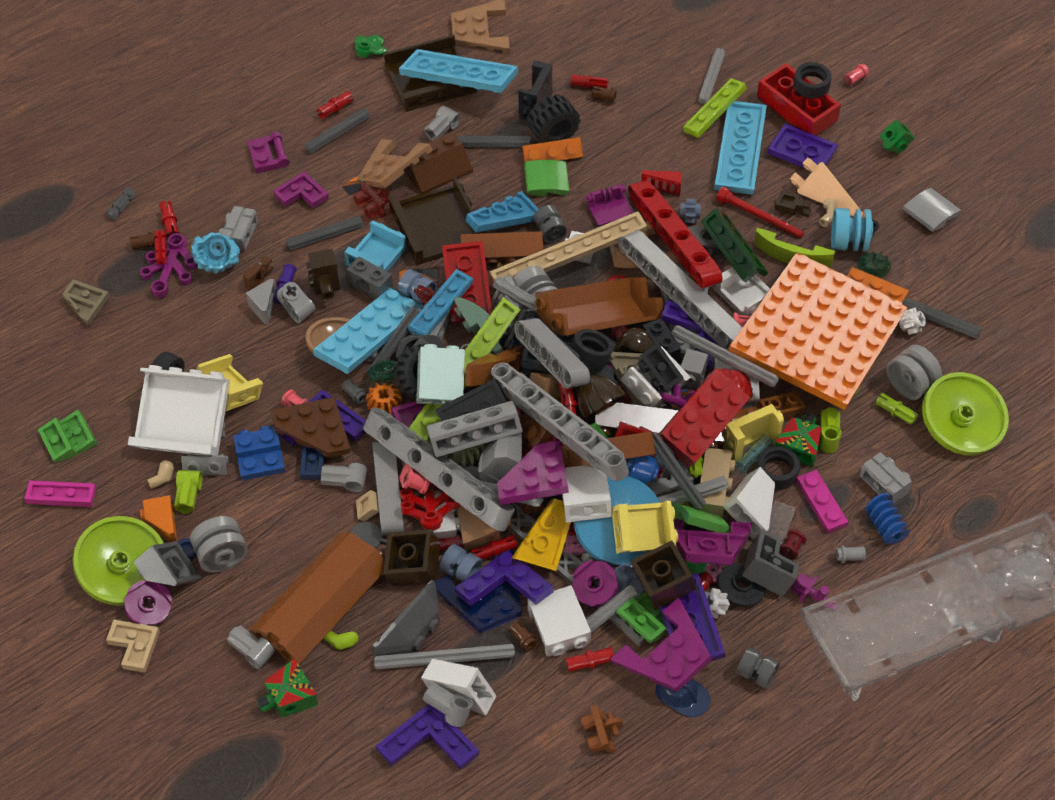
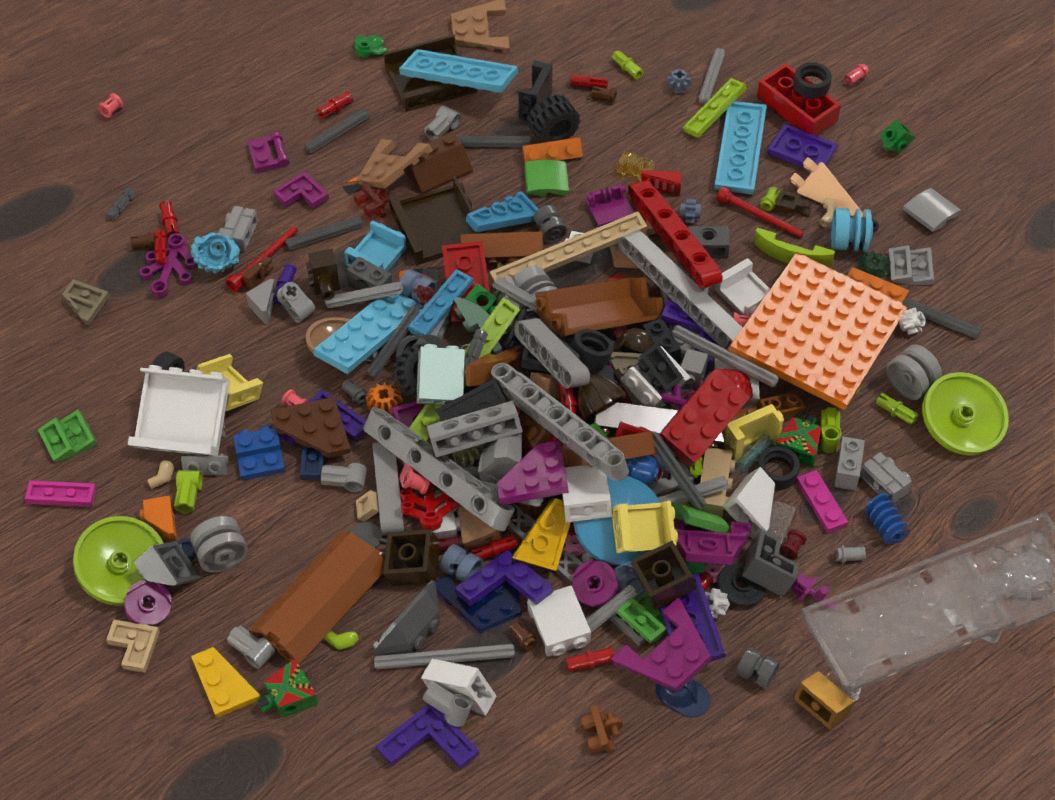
(110, 105): none -> coral bush
(222, 683): none -> yellow wing
(236, 281): none -> red piece
(365, 295): none -> light grey axle
(382, 371): clear green gear -> none
(475, 347): none -> dark grey axle
(479, 294): none -> green brick
(627, 64): none -> lime axle
(633, 165): none -> clear yellow leg
(678, 81): none -> sand blue gear
(733, 245): dark green fence -> none
(768, 202): none -> lime pin
(829, 703): none -> pearl gold brick
(849, 463): none -> light grey brick
(911, 266): none -> light grey slope

